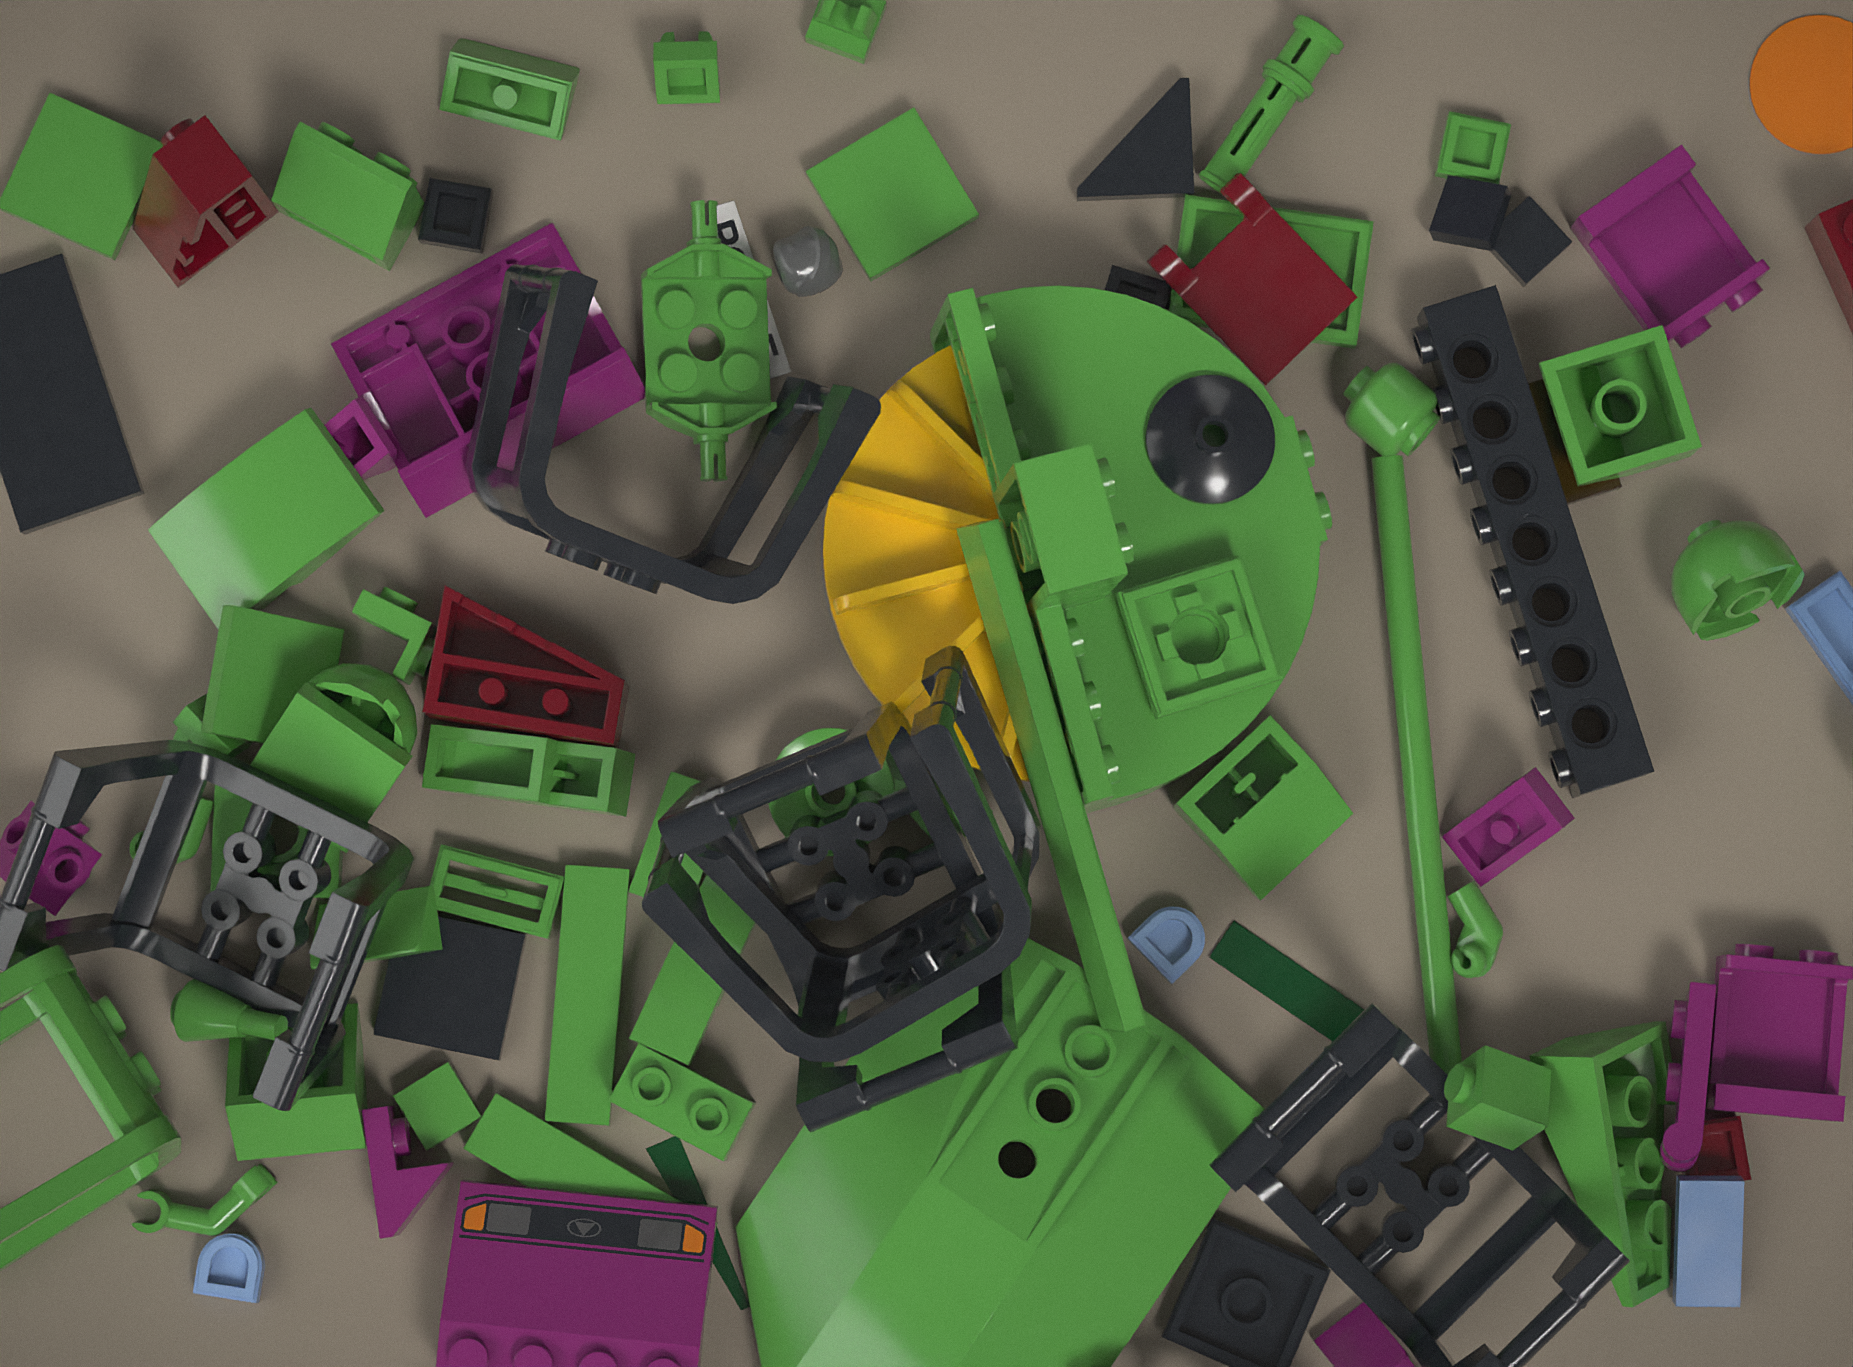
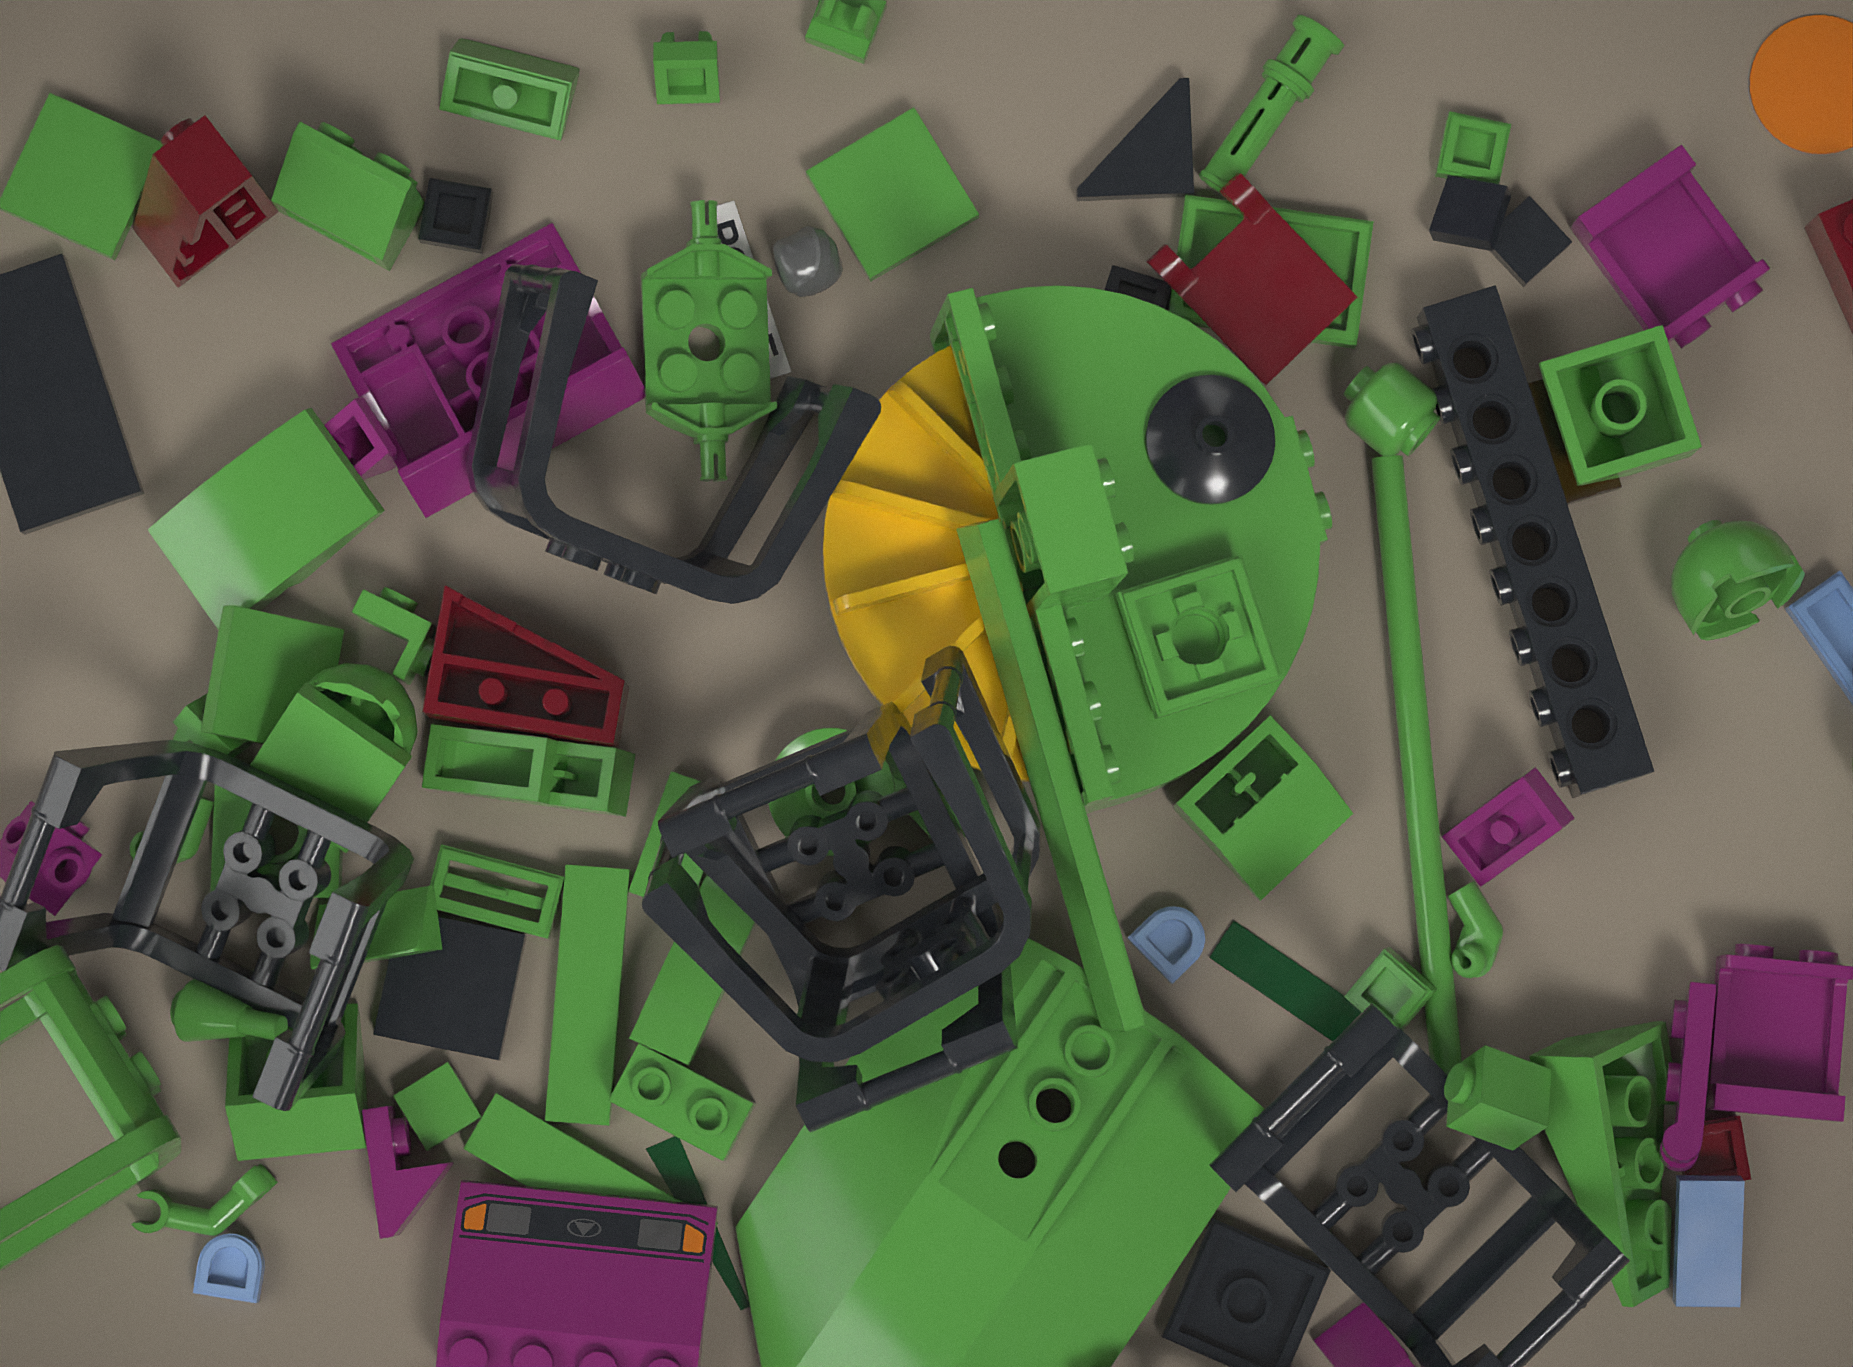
(1392, 987): none -> bright green tile

